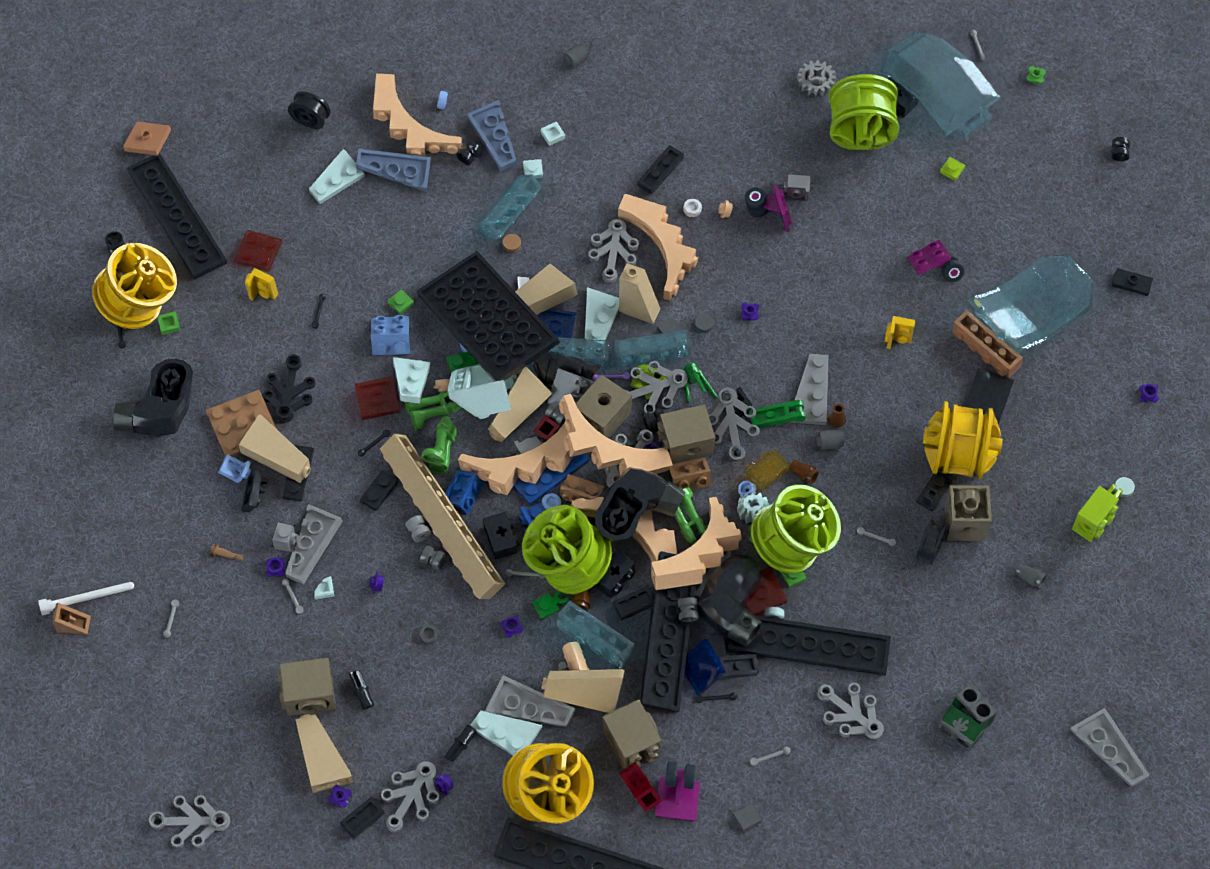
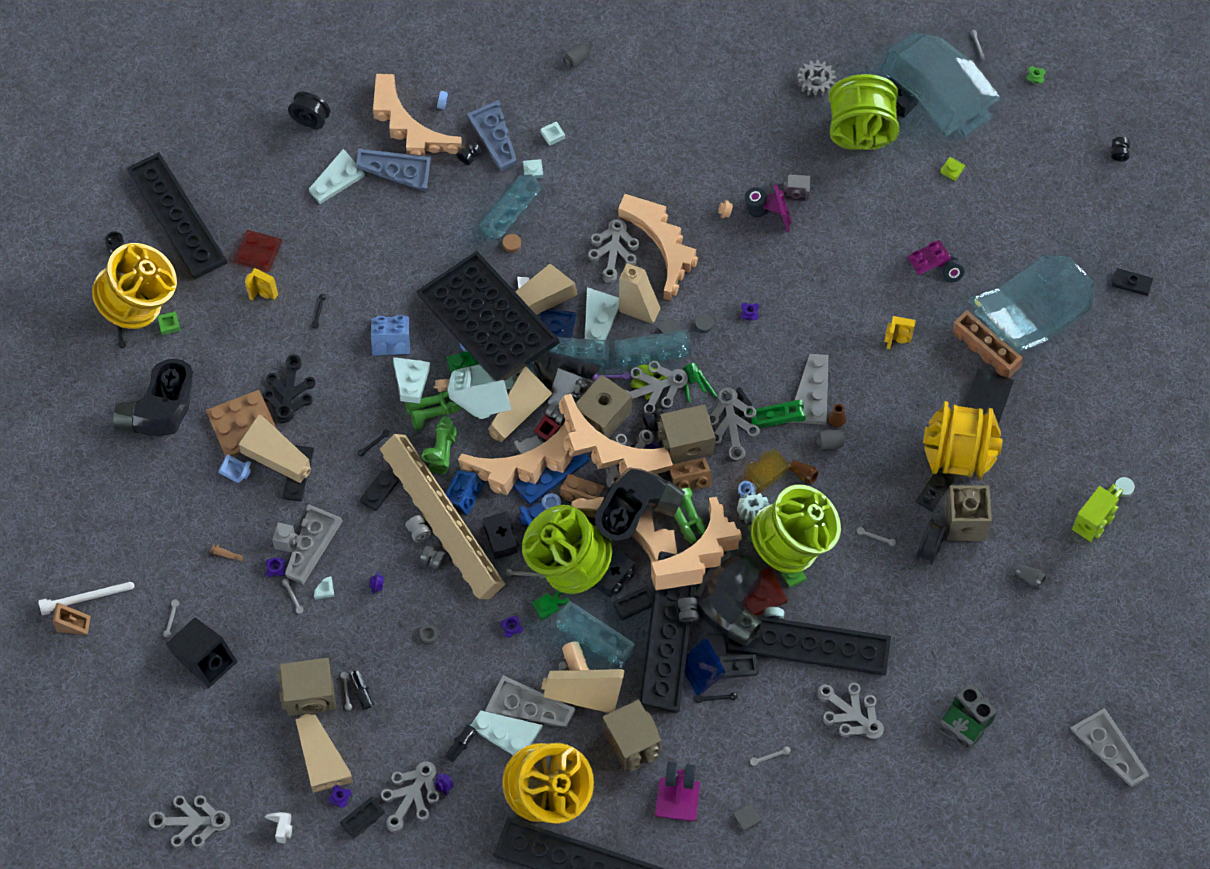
(147, 138): nougat plate -> none
(202, 652): none -> black slope
(252, 491): black plate -> none
(284, 829): none -> white plate
(344, 676): none -> light grey hinge
(377, 398): clear red plate -> none
(400, 302): bright green plate -> none
(582, 600): reddish brown cone -> none
(640, 786): dark red brick -> none
(660, 169): black plate -> none
(692, 208): white tile -> none
(1151, 389): dark purple plate -> none

